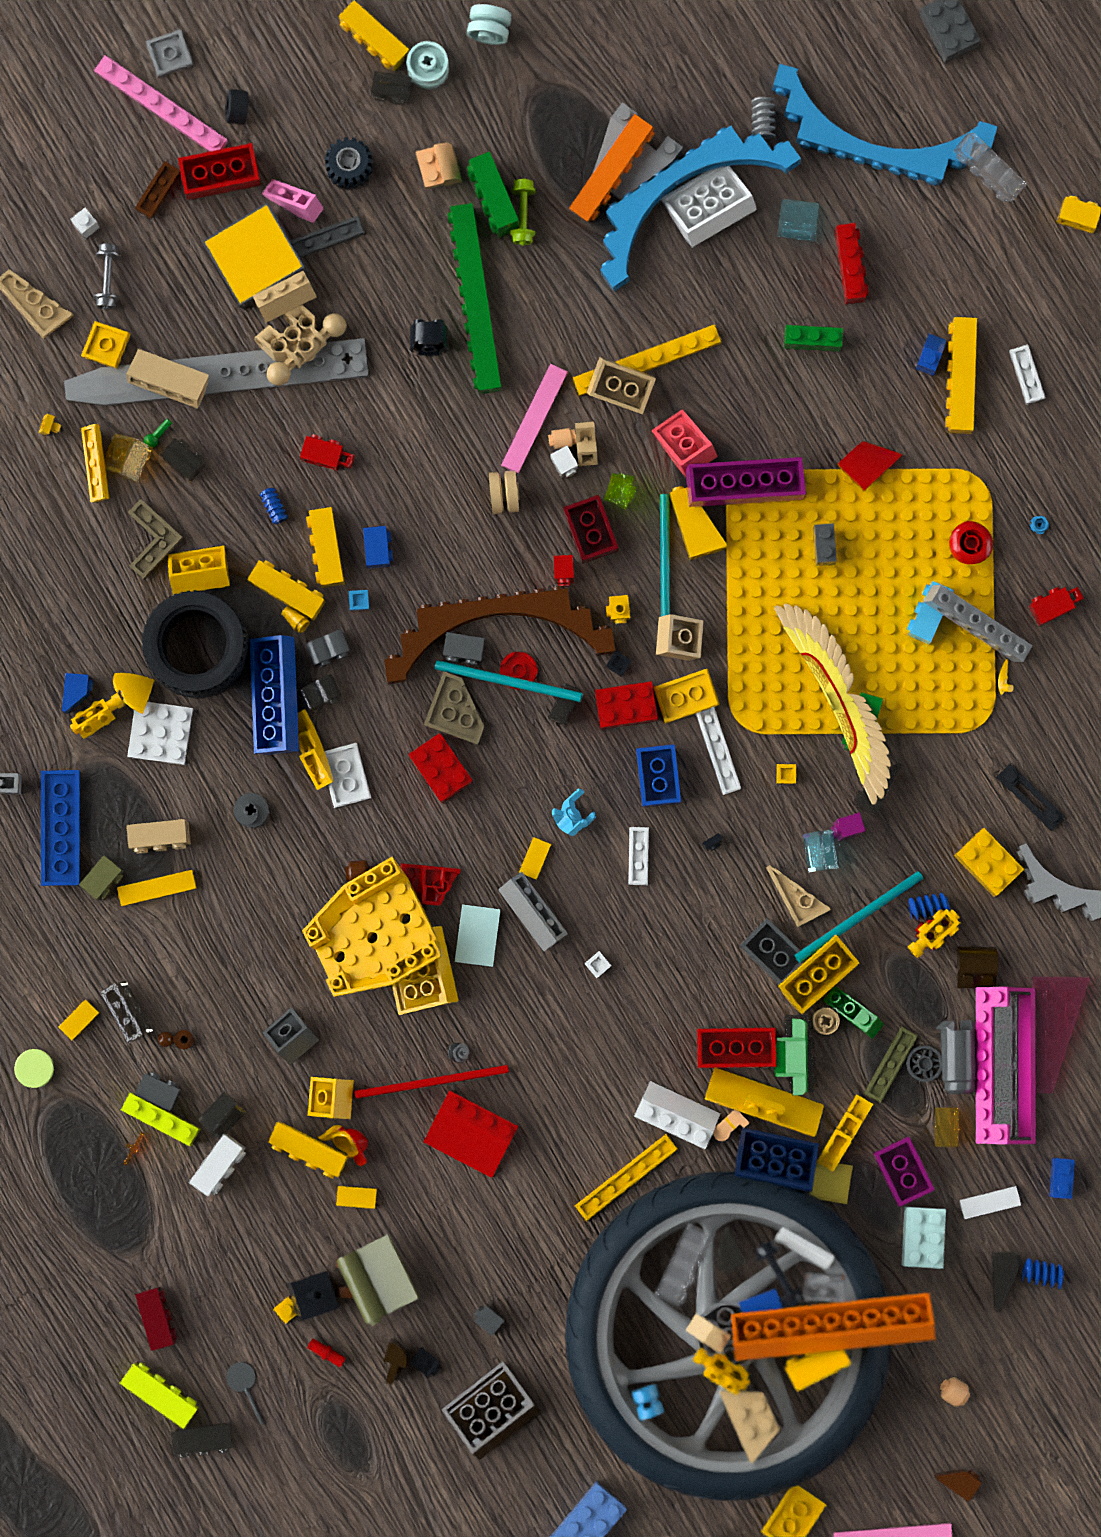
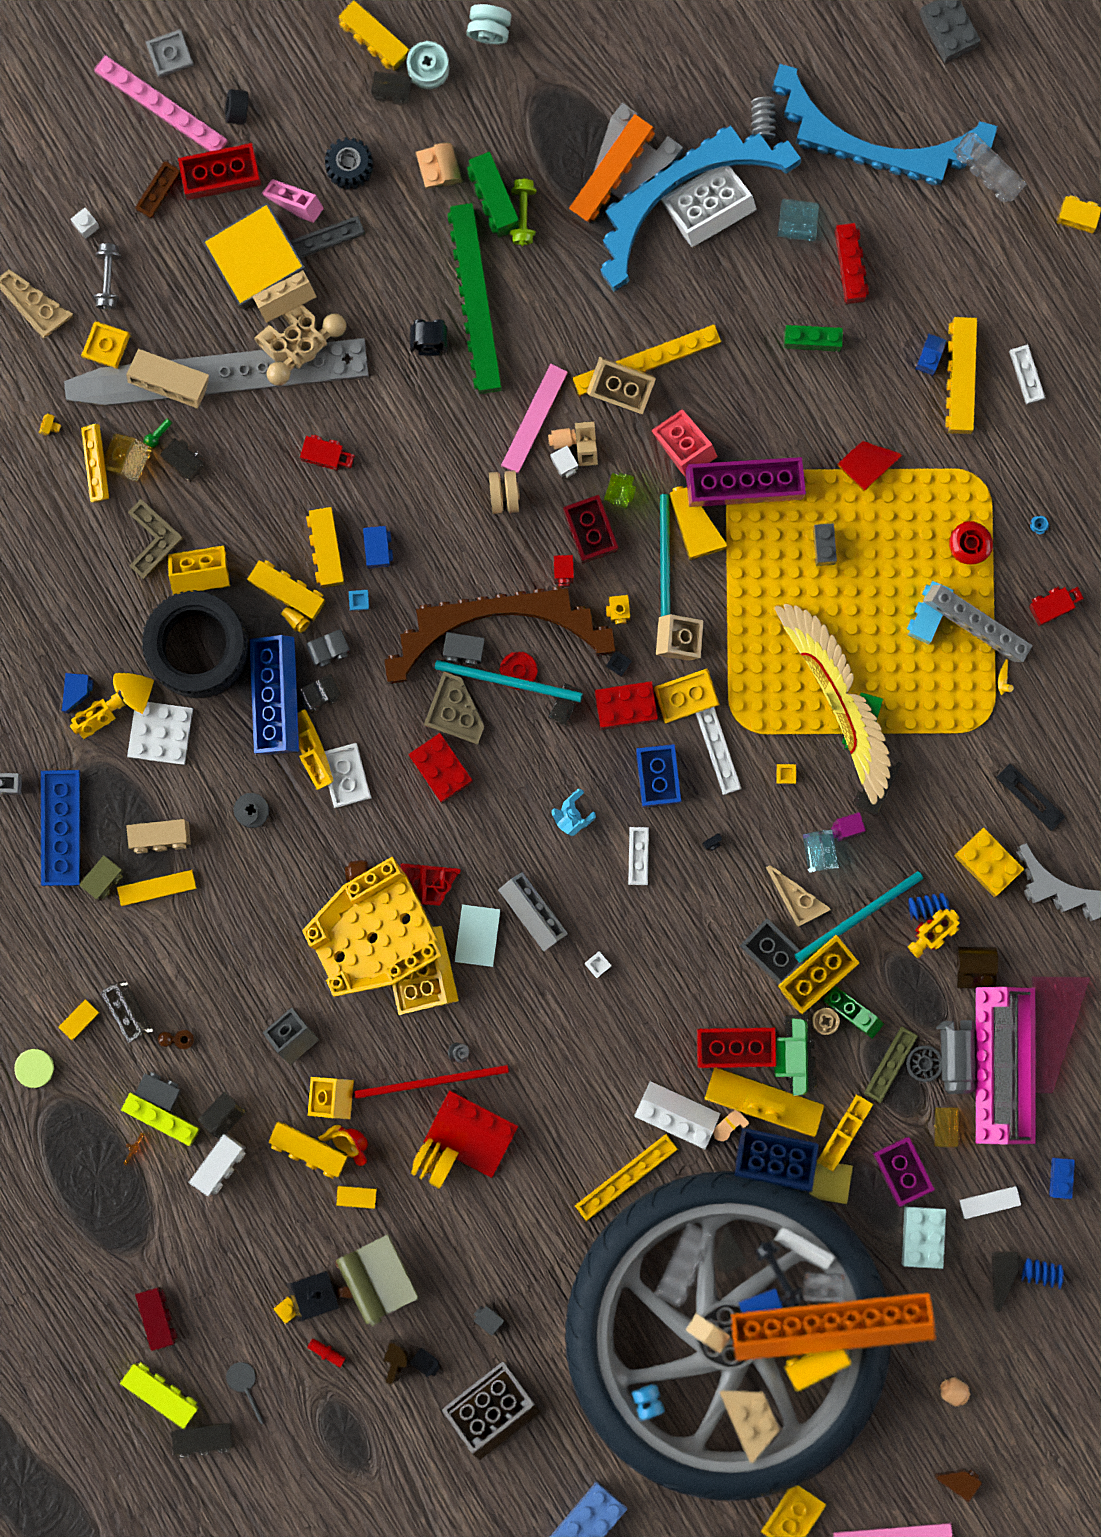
(273, 505): blue piece -> none
(434, 1163): none -> yellow wheel
(535, 858): yellow tile -> none
(722, 1371): yellow brick -> none

